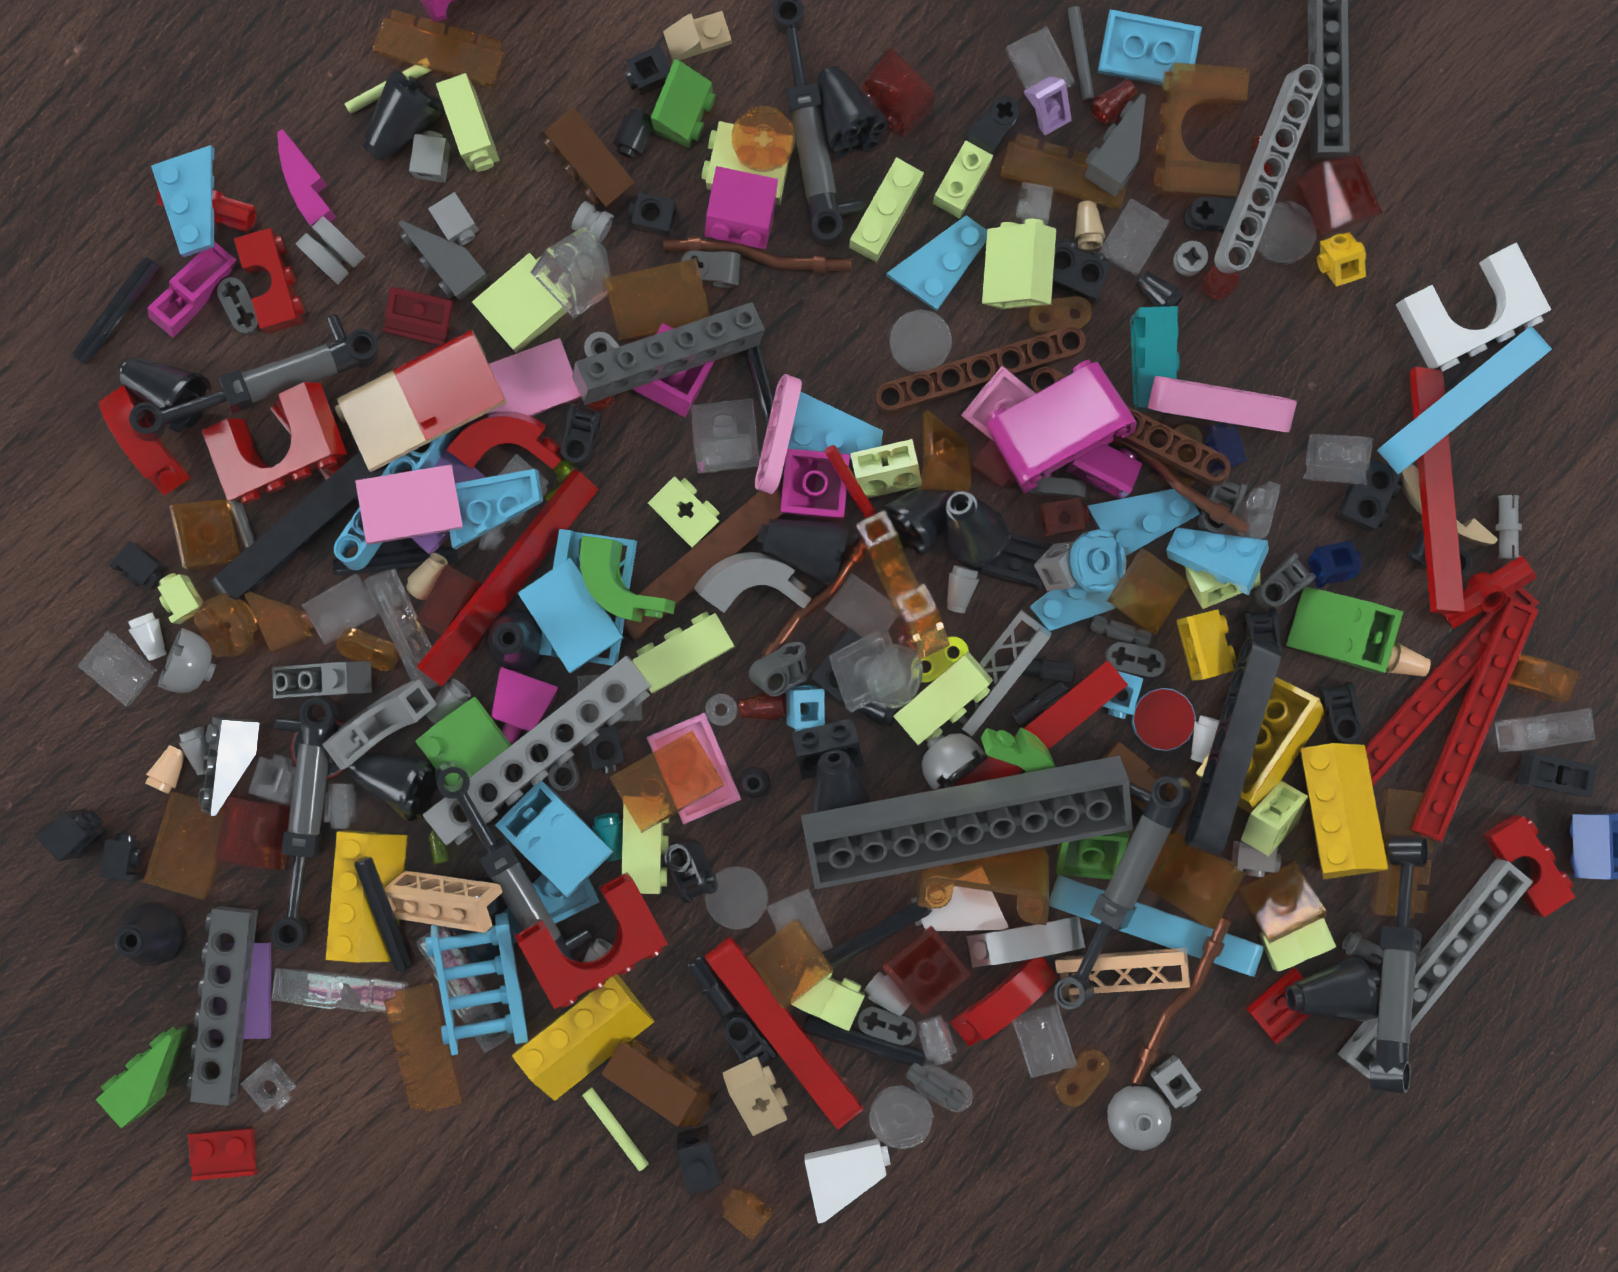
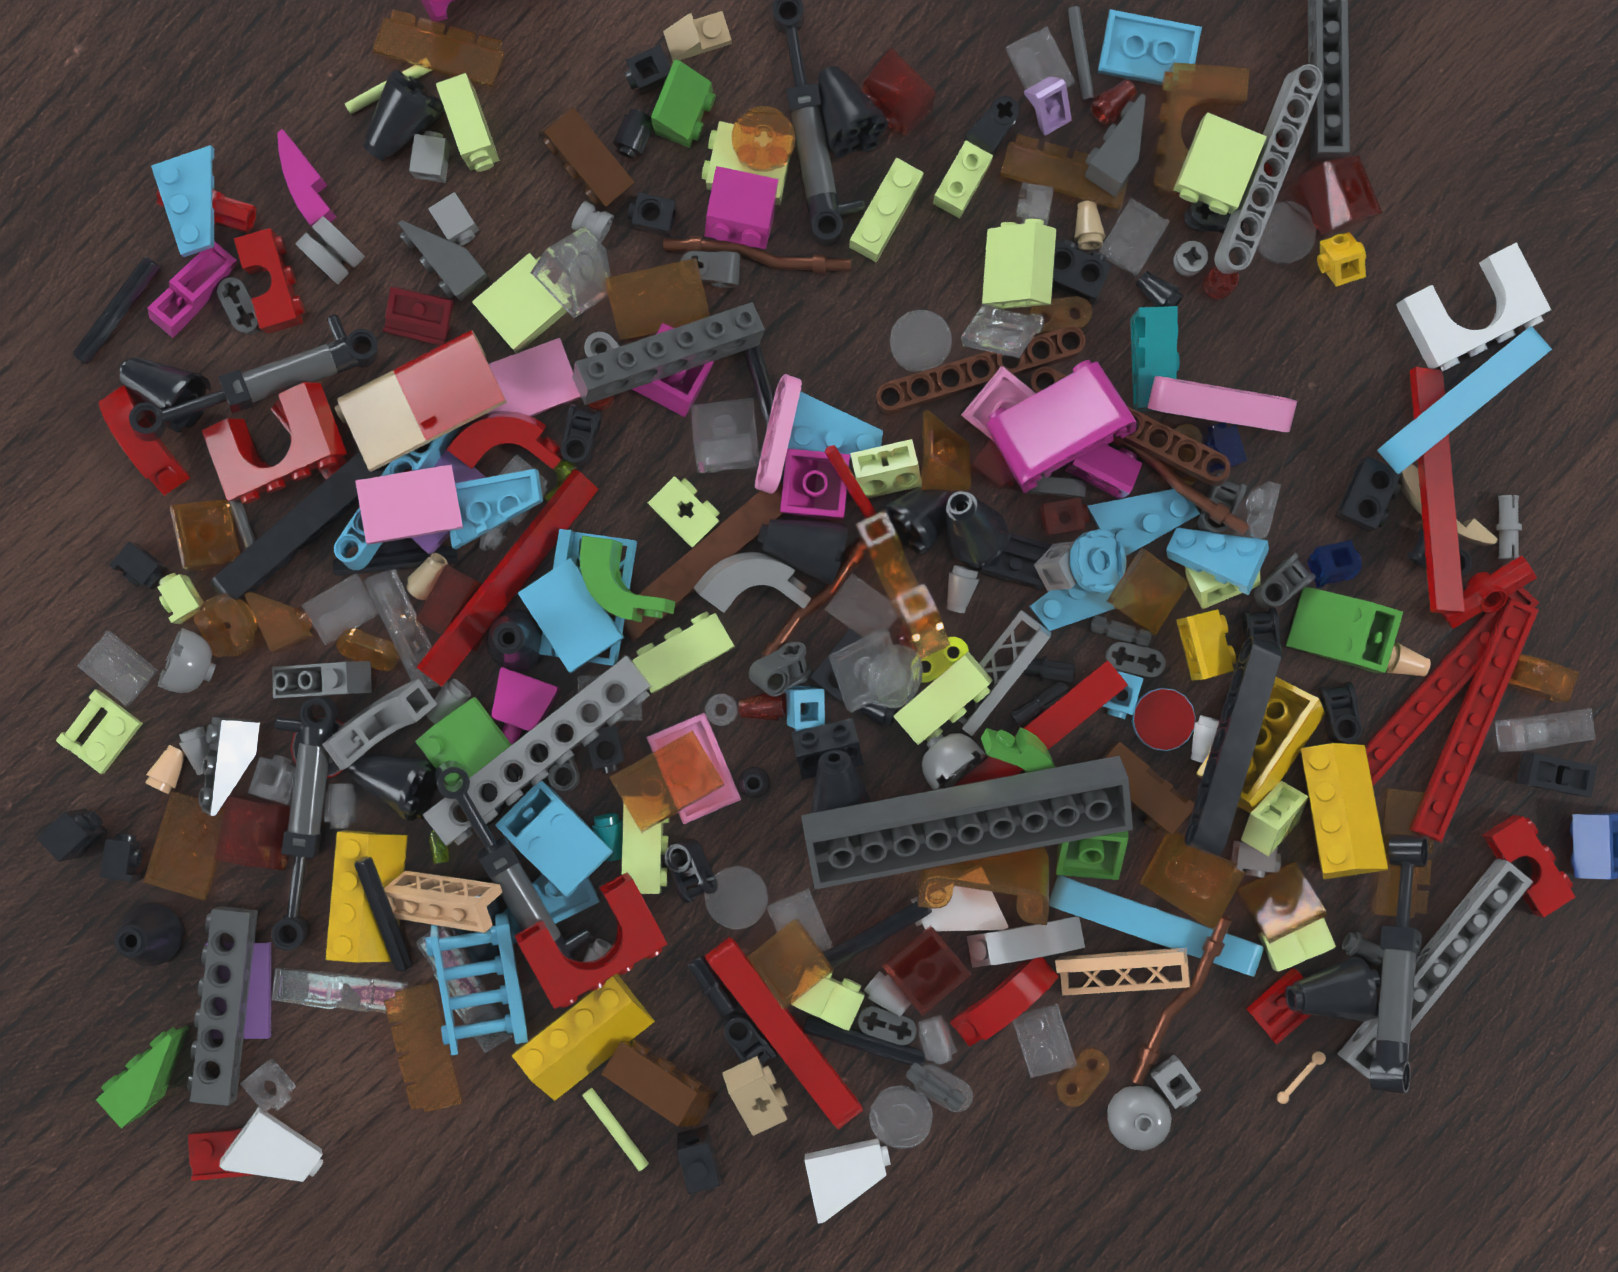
(107, 738): none -> yellowish green plate
(148, 635): white cone -> none
(272, 1150): none -> white slope
(745, 1212): clear orange brick -> none
(940, 263): medium azure wing -> none
(1001, 331): none -> clear plate
(1117, 904): piece -> none
(1219, 164): none -> yellowish green brick
(1317, 1058): none -> light nougat hinge
(1338, 458): clear plate -> none

